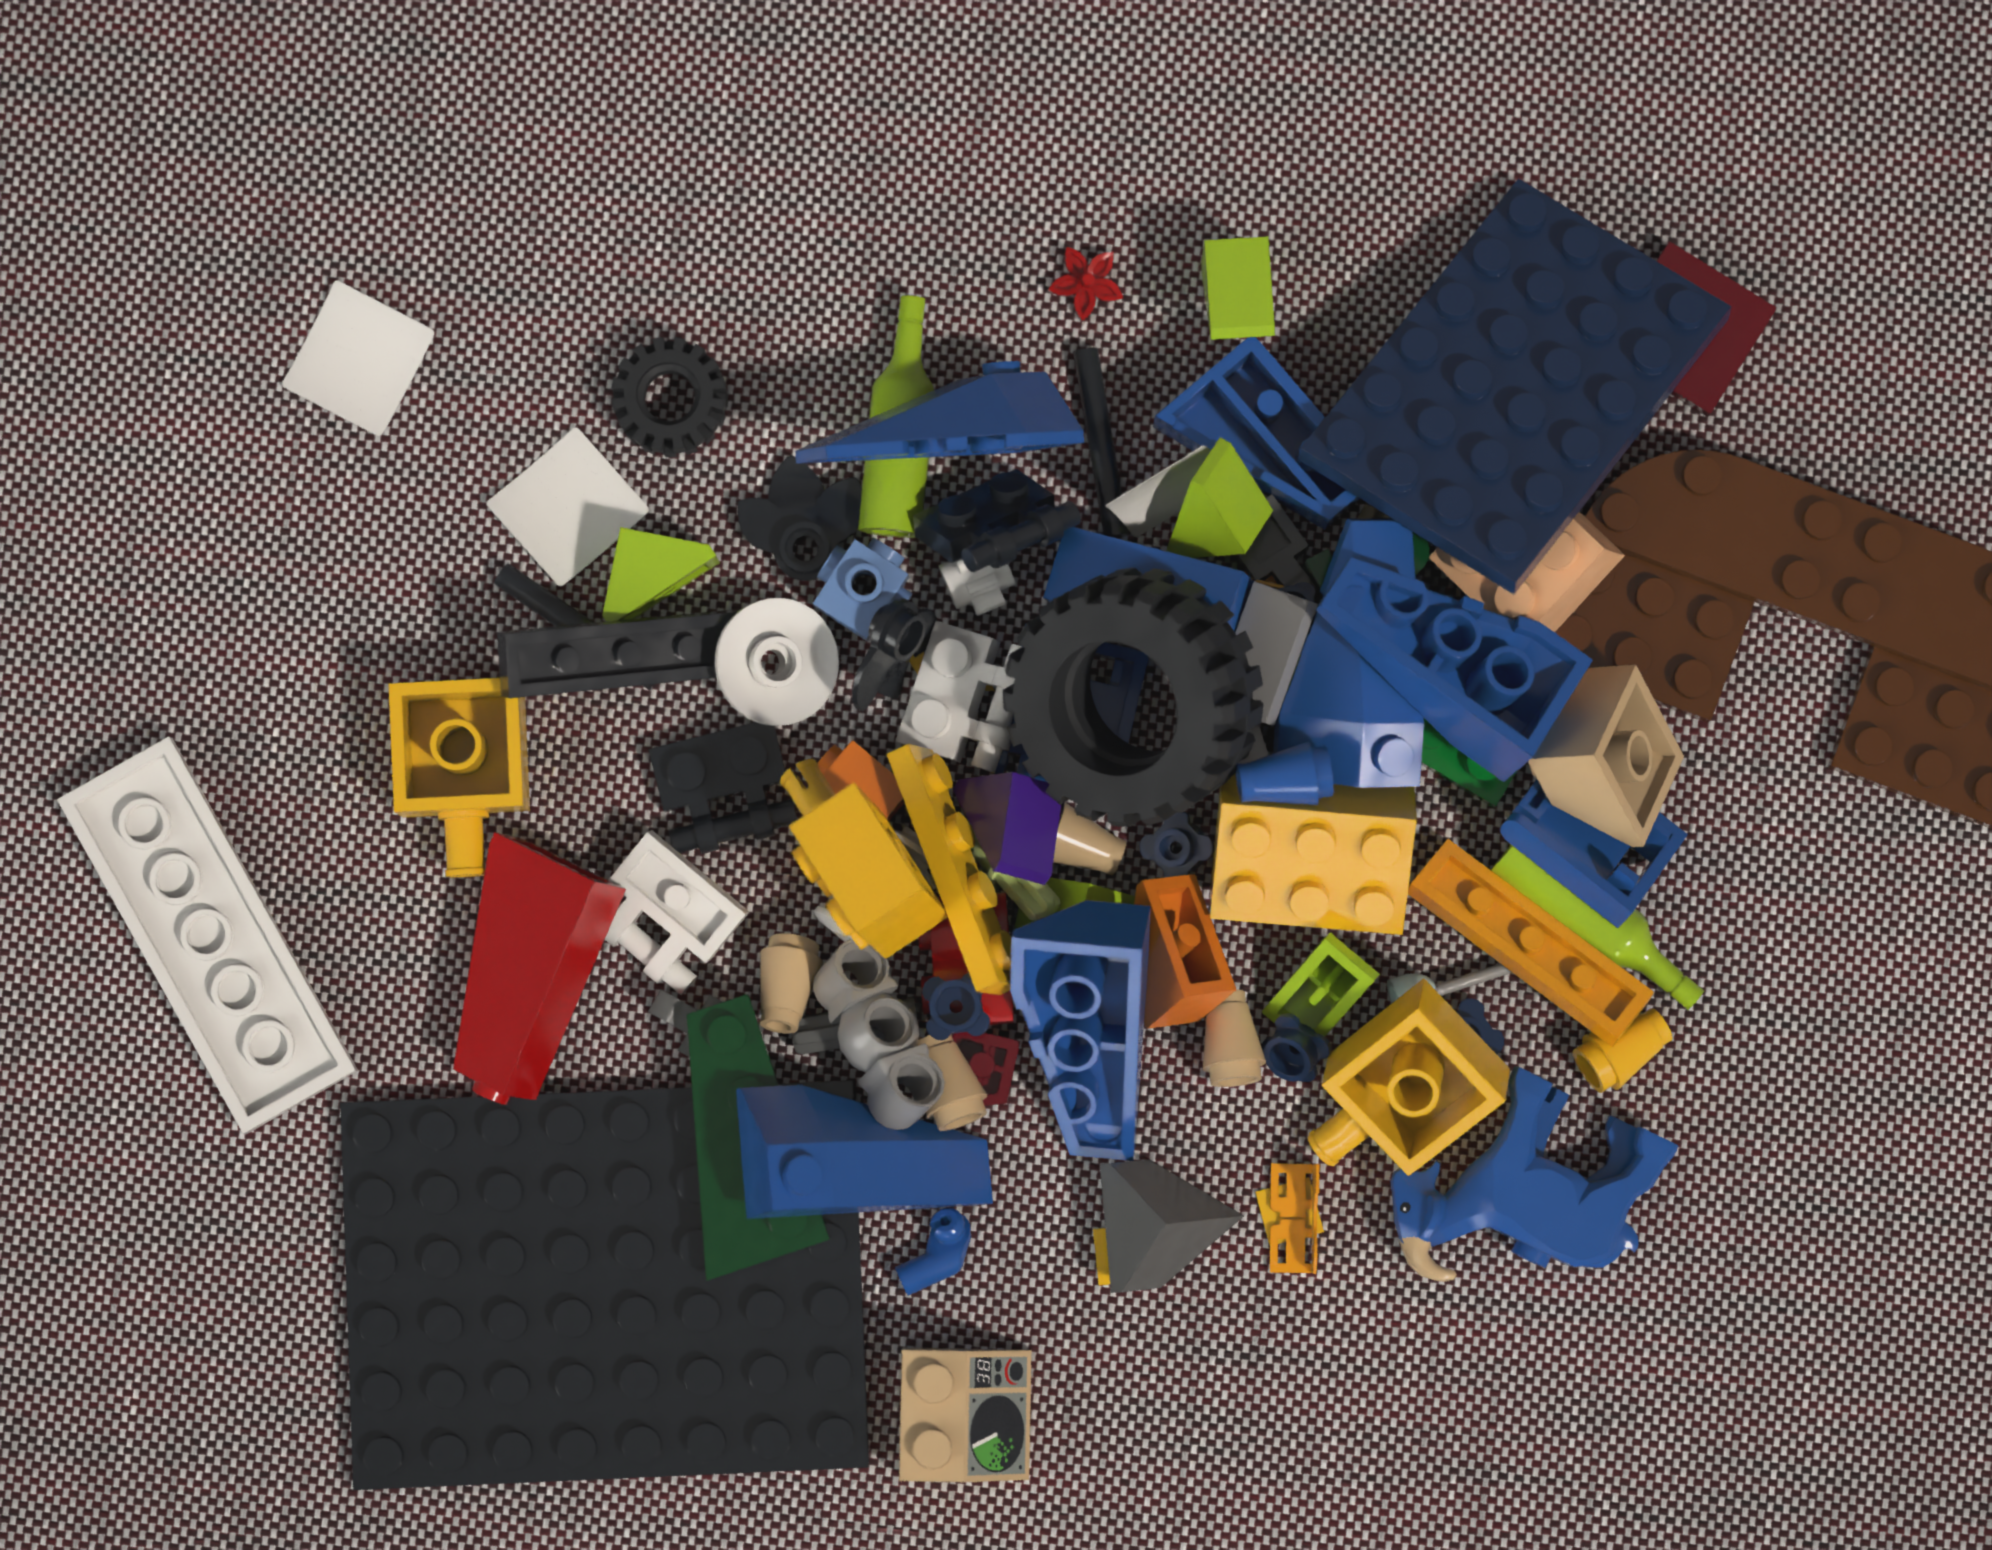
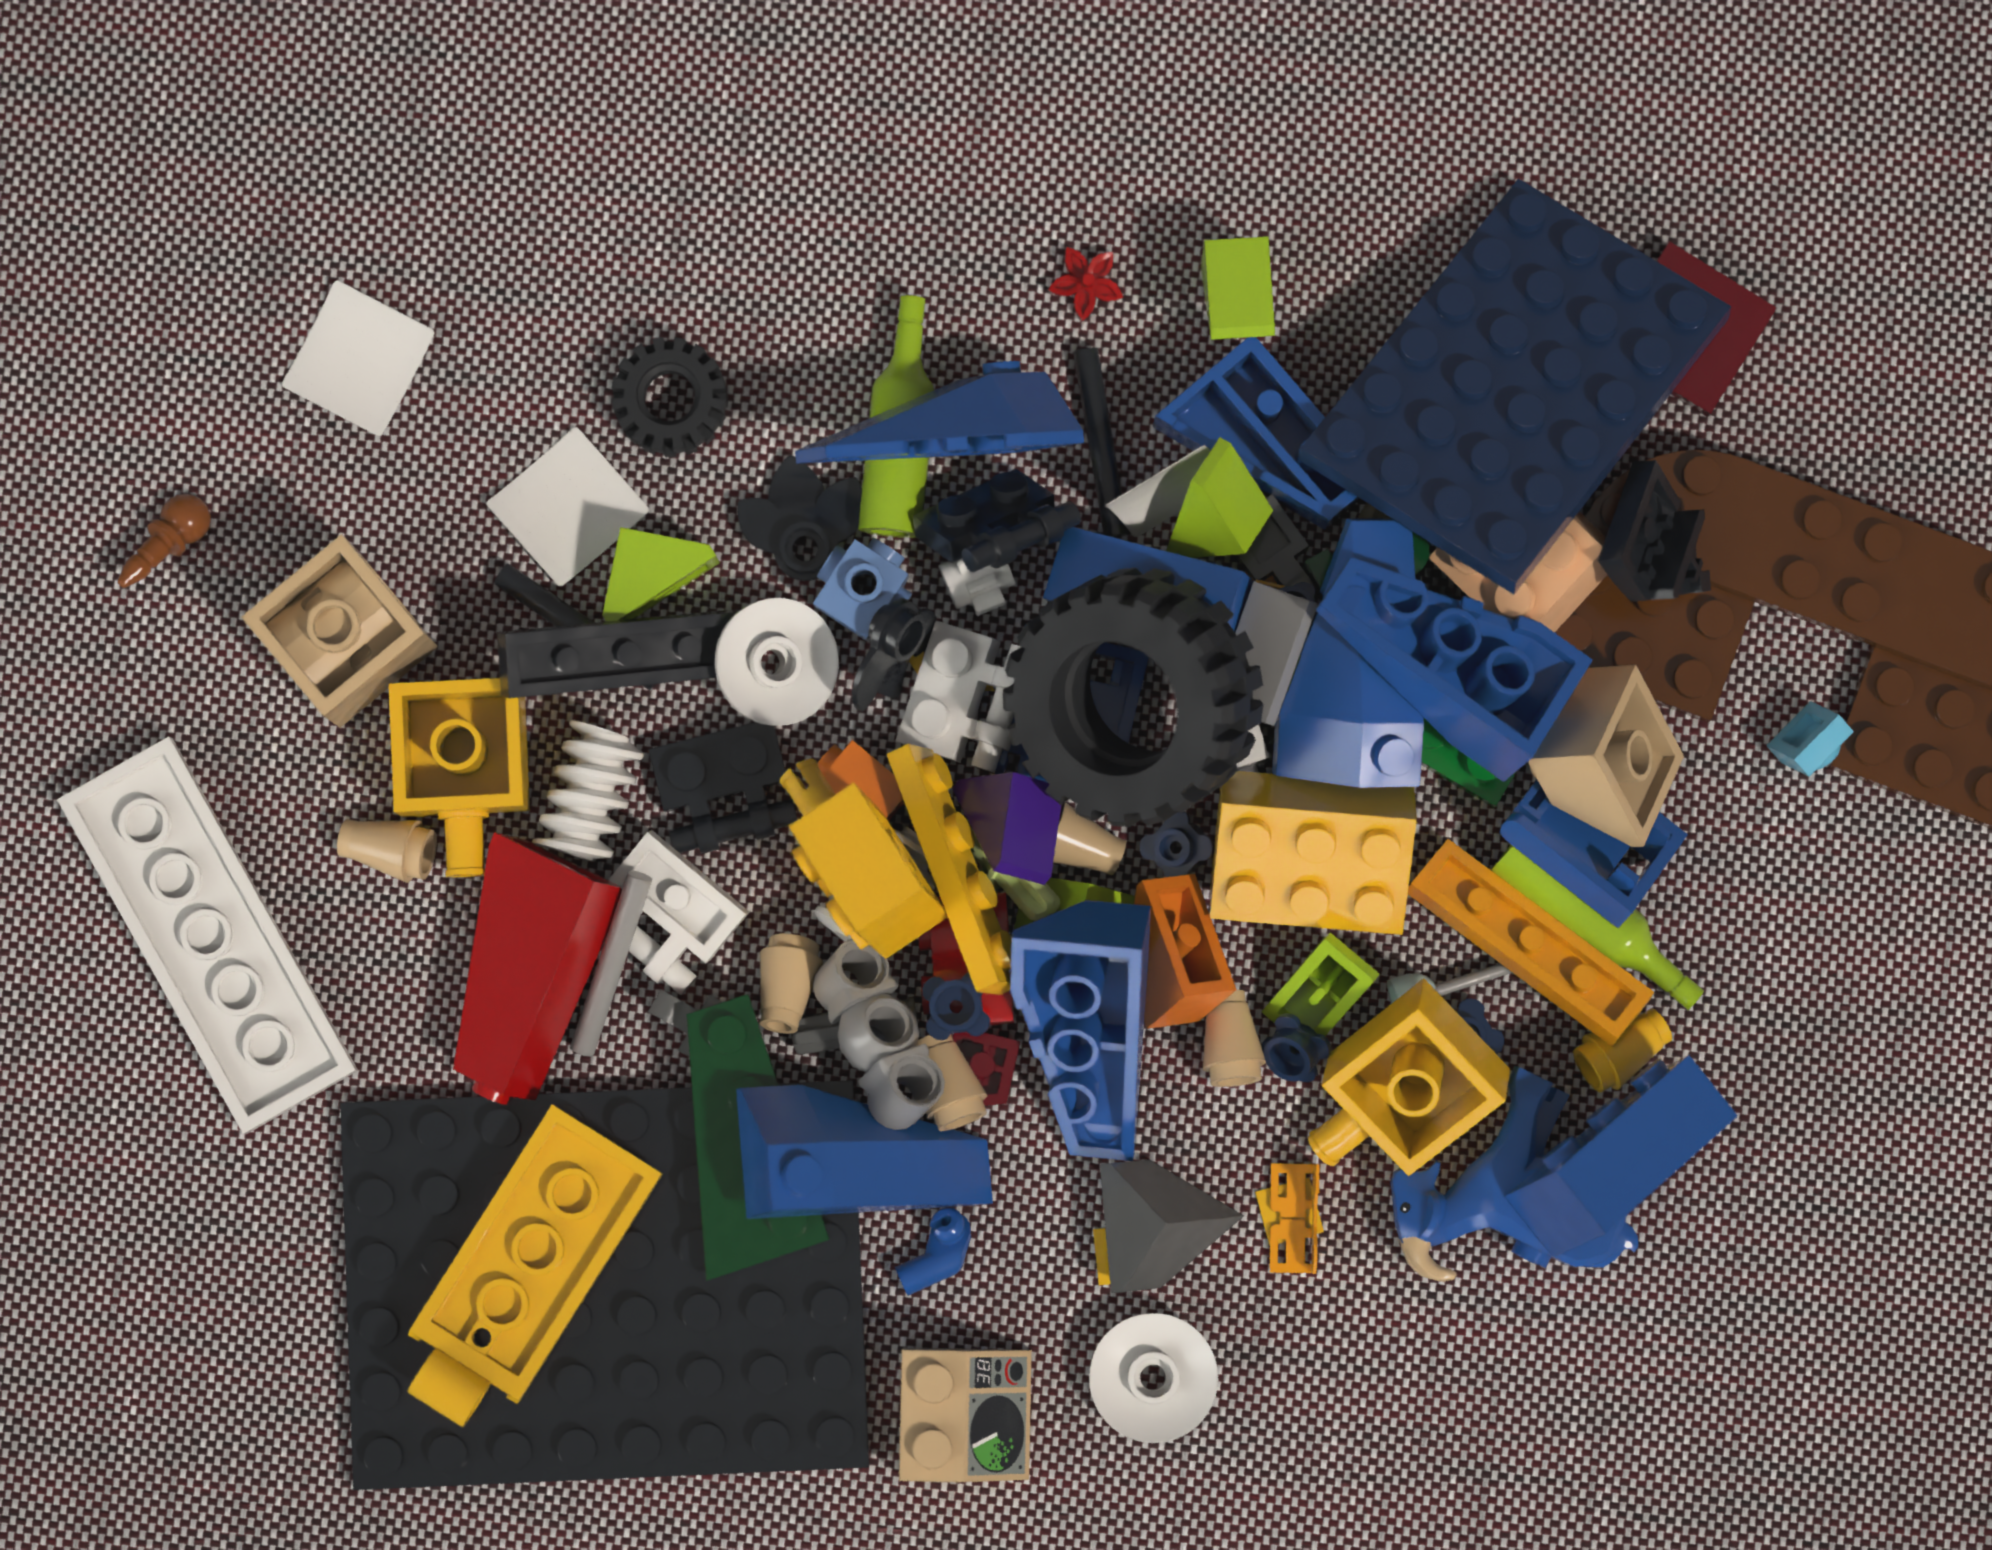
(181, 522): none -> dark orange bar
(339, 631): none -> tan brick
(391, 847): none -> tan cone
(528, 1264): none -> yellow hinge
(589, 792): none -> white piece
(611, 963): none -> light grey bar
(1161, 1412): none -> white dish
(1288, 776): blue cone -> none
(1621, 1156): none -> blue wedge
(1653, 540): none -> black slope
(1810, 739): none -> medium azure plate

